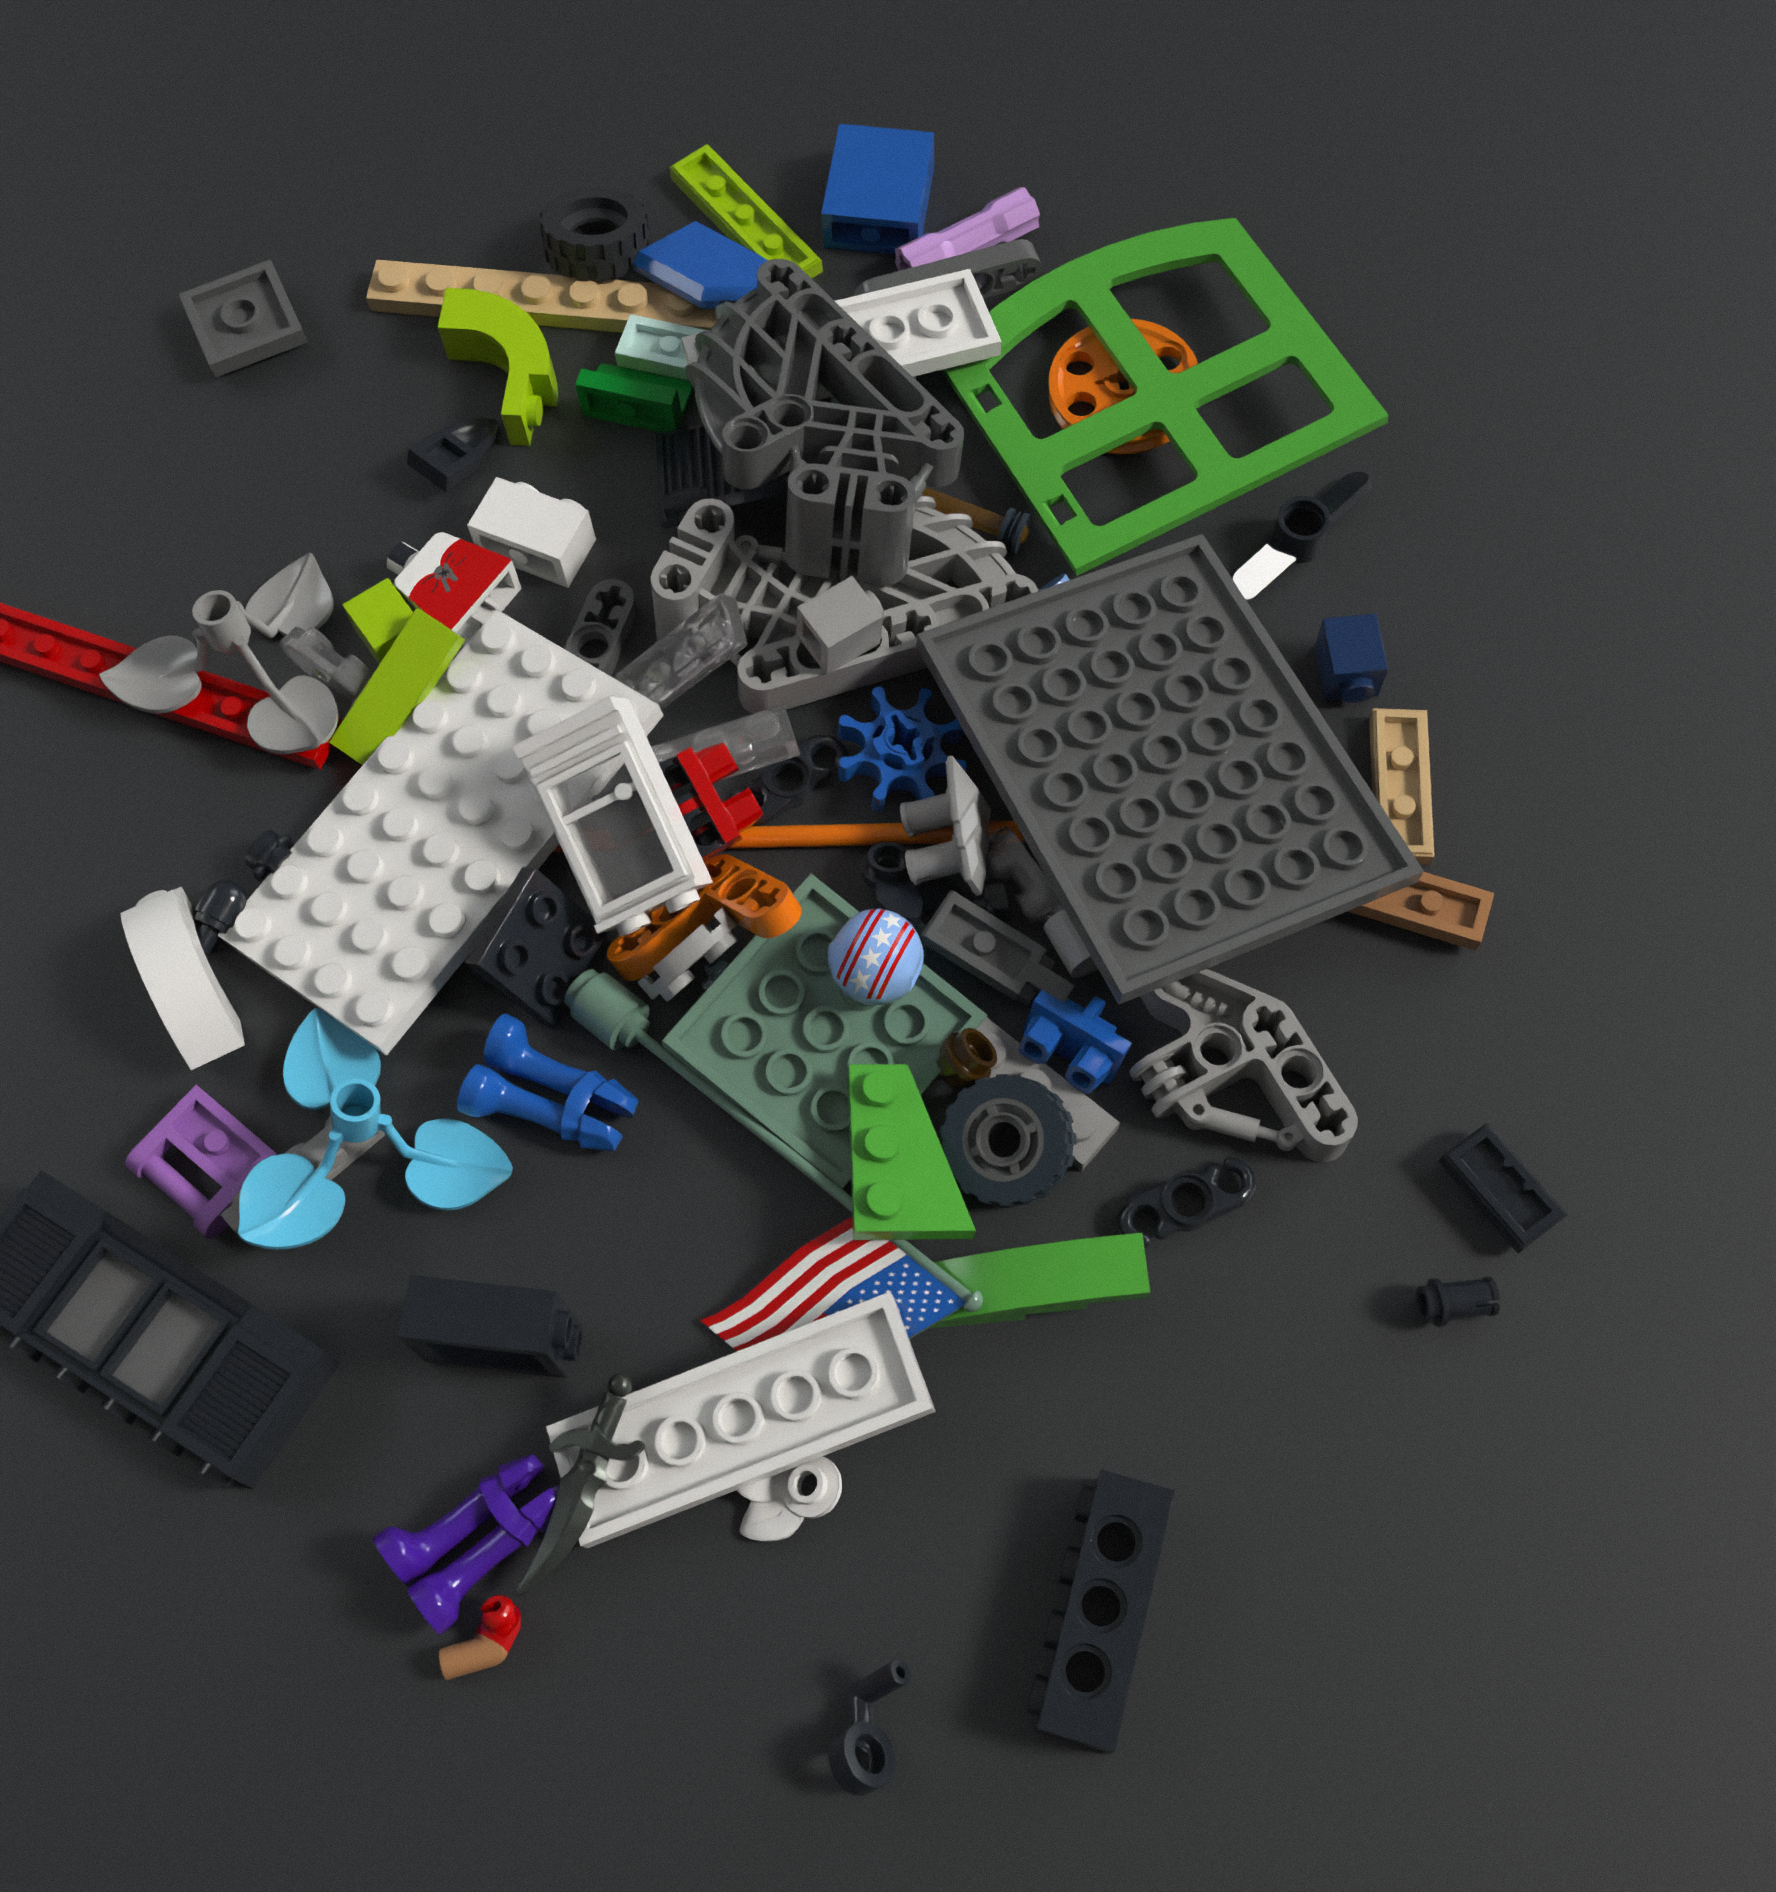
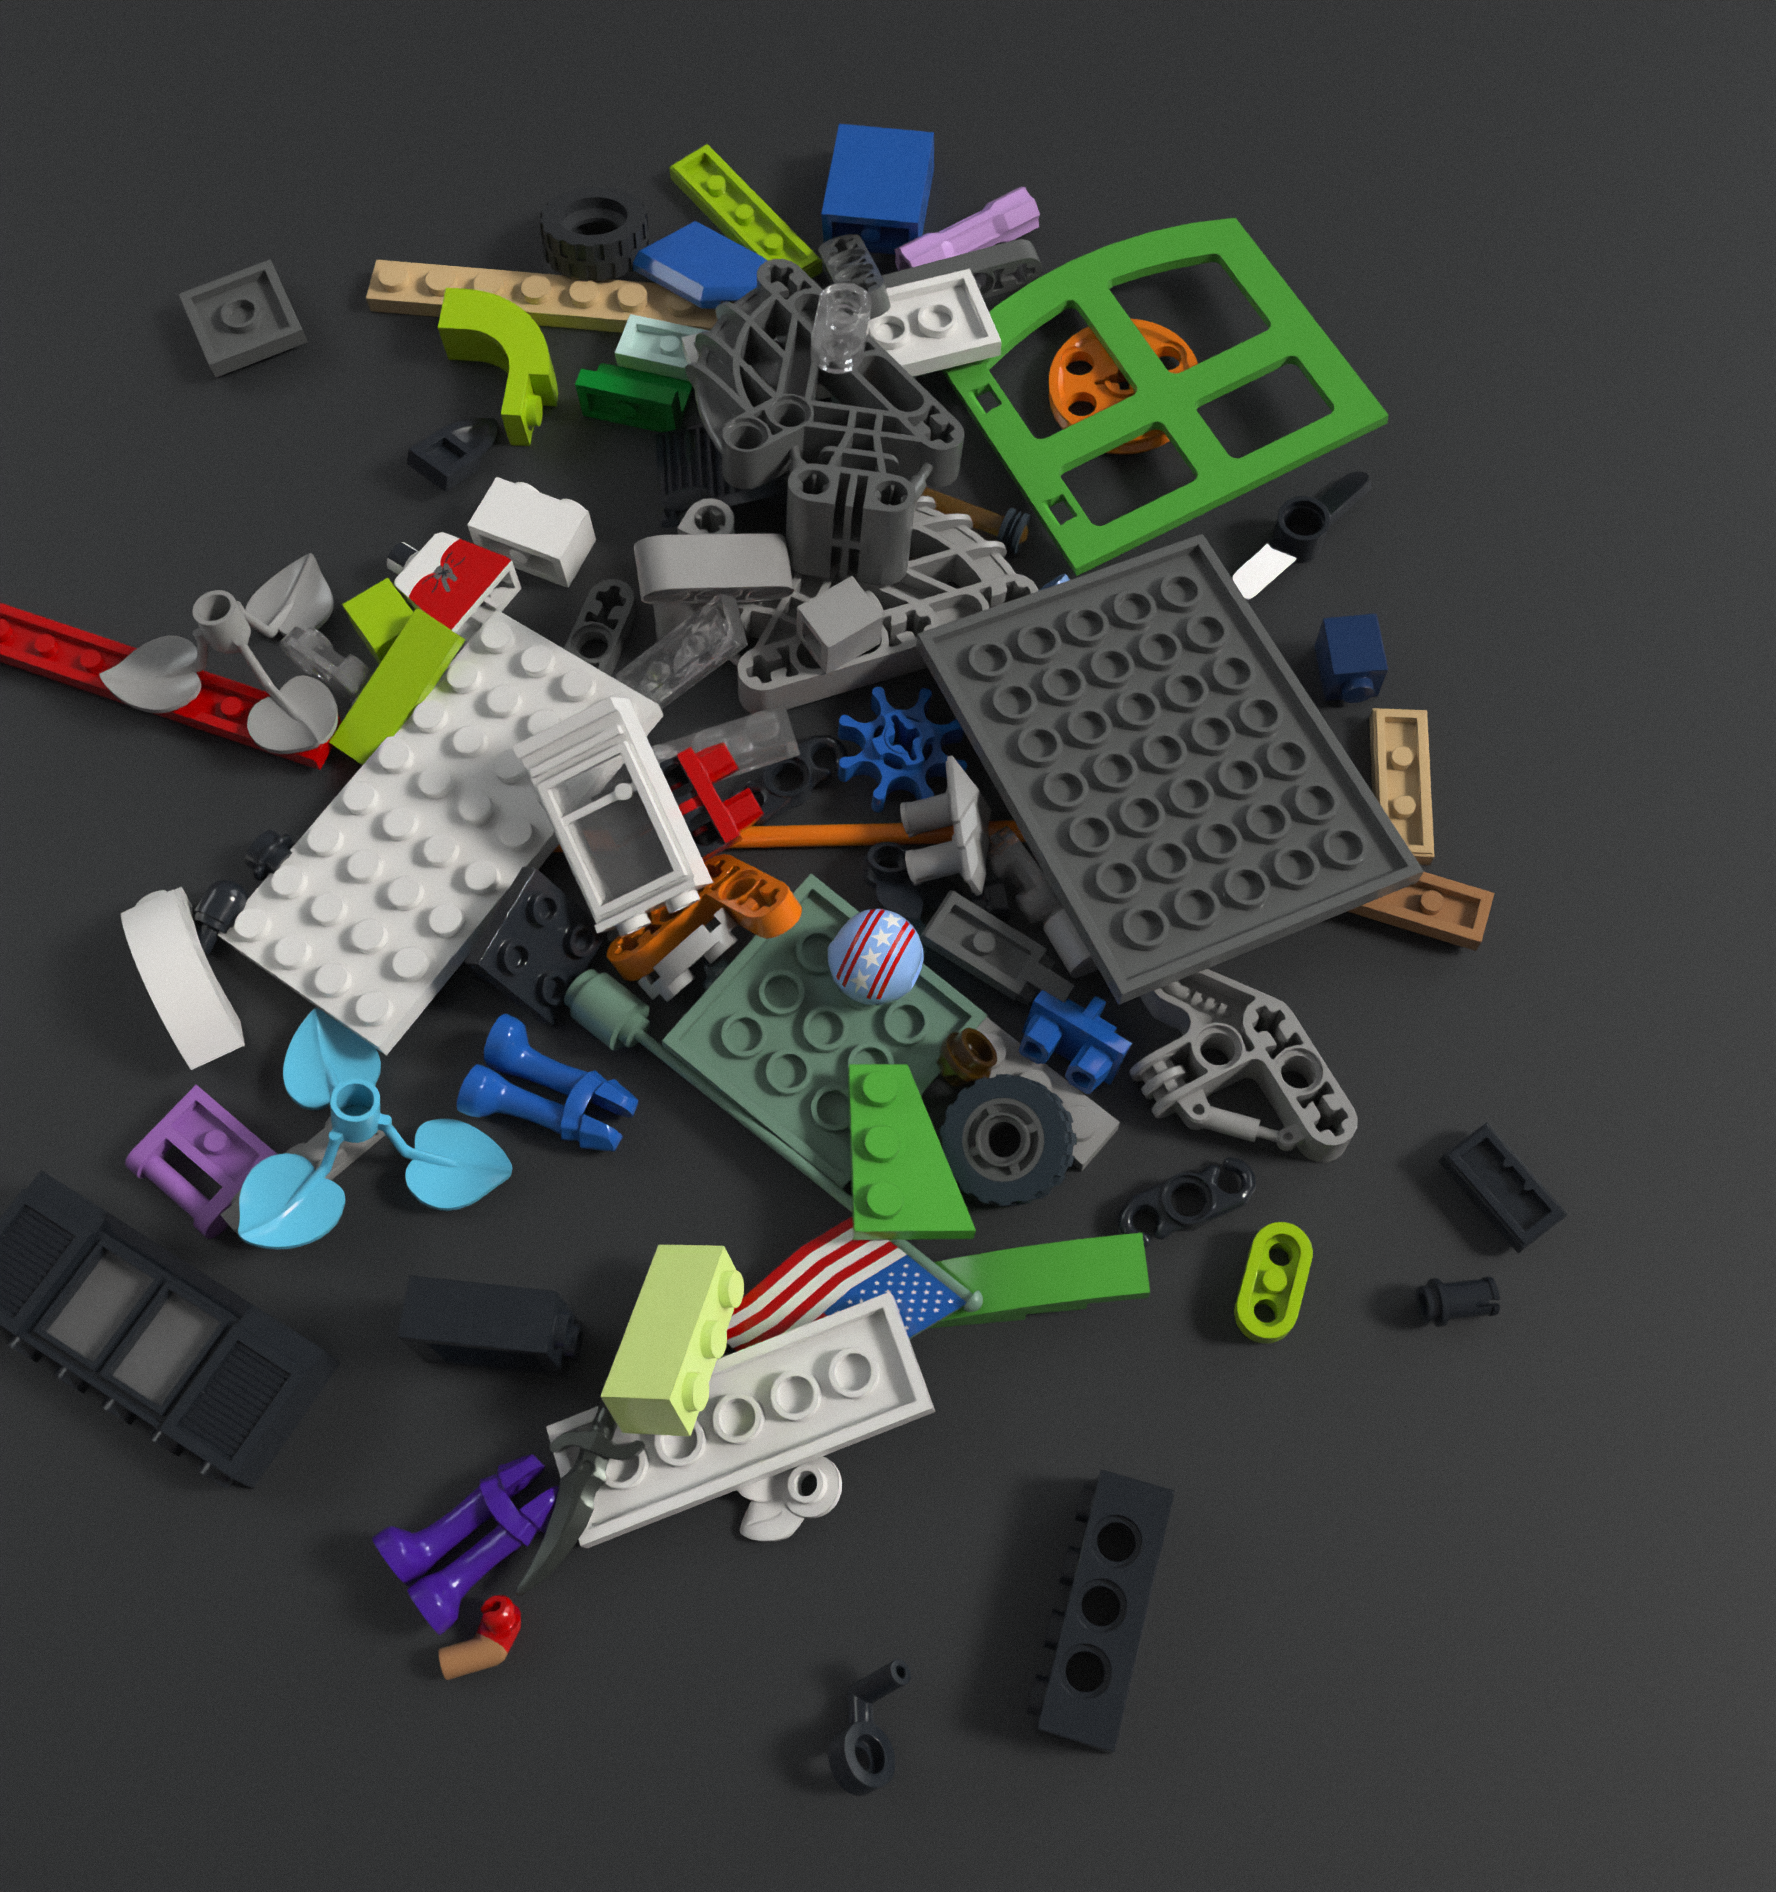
(673, 1340): none -> yellowish green brick
(703, 565): none -> light grey beam
(841, 328): none -> clear plate
(849, 261): none -> dark grey beam
(1273, 1284): none -> lime plate

